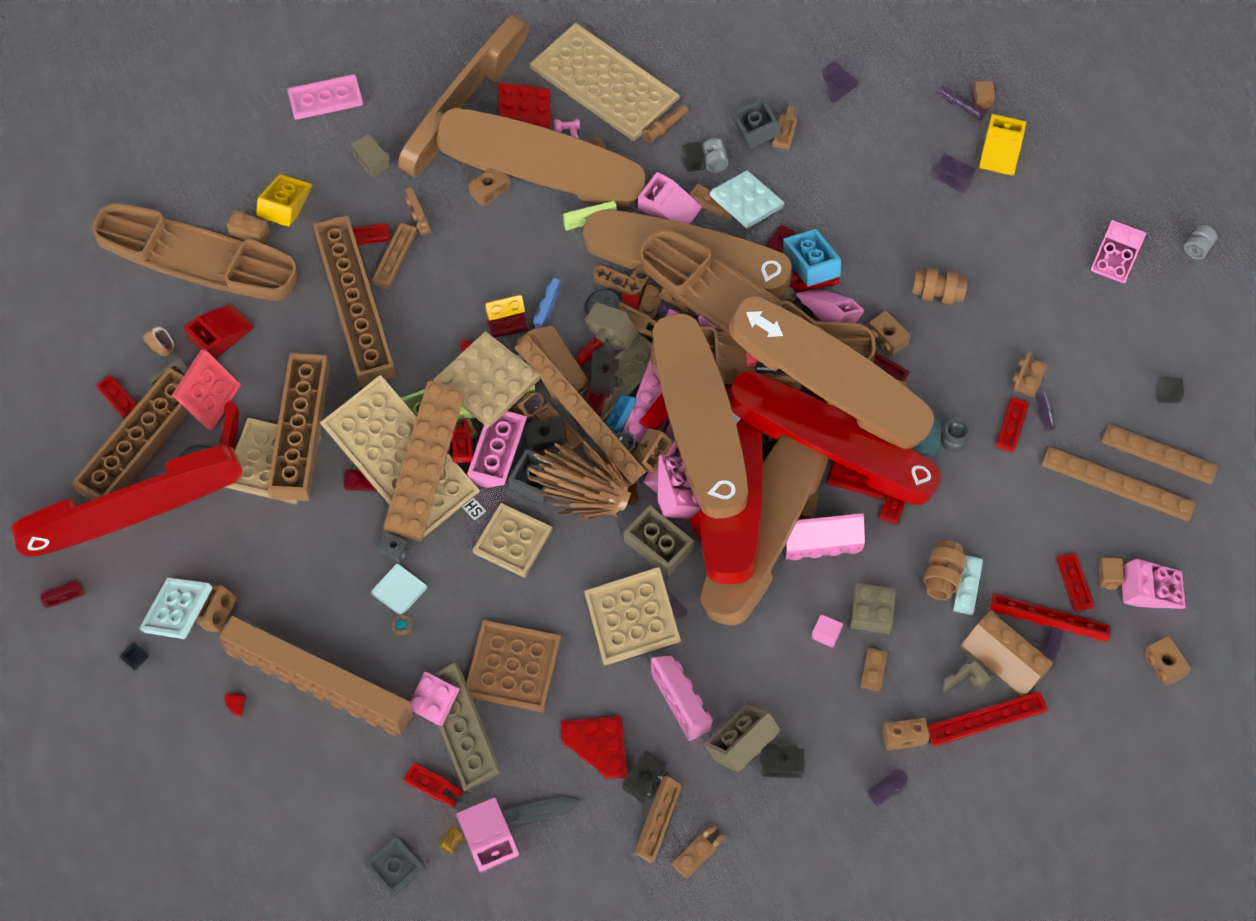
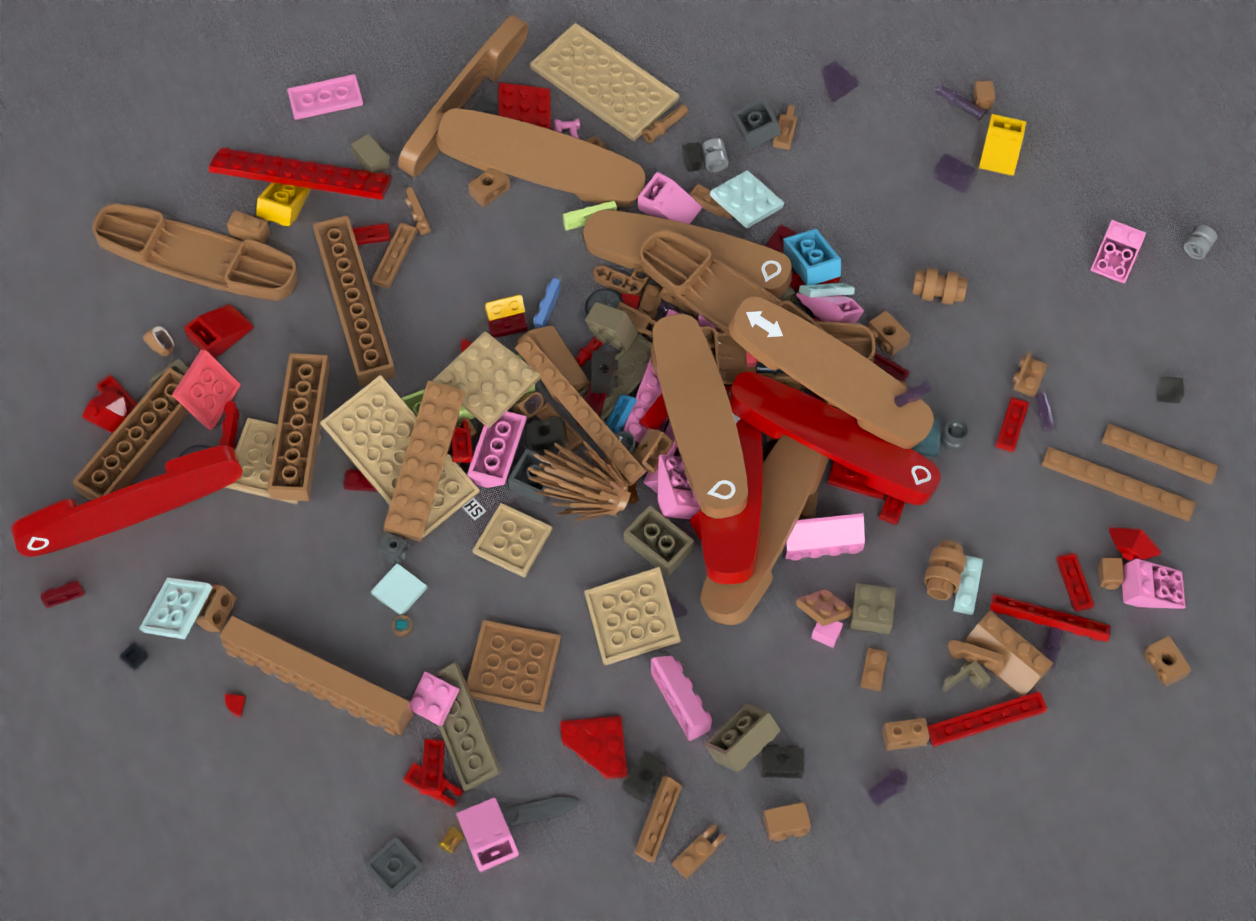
(106, 411): none -> red slope
(300, 173): none -> red plate
(432, 767): none -> red tile
(786, 821): none -> medium nougat brick
(823, 290): none -> light aqua tile
(824, 607): none -> medium nougat plate
(912, 394): none -> clear purple pin
(974, 653): none -> medium nougat hinge
(1133, 543): none -> red slope

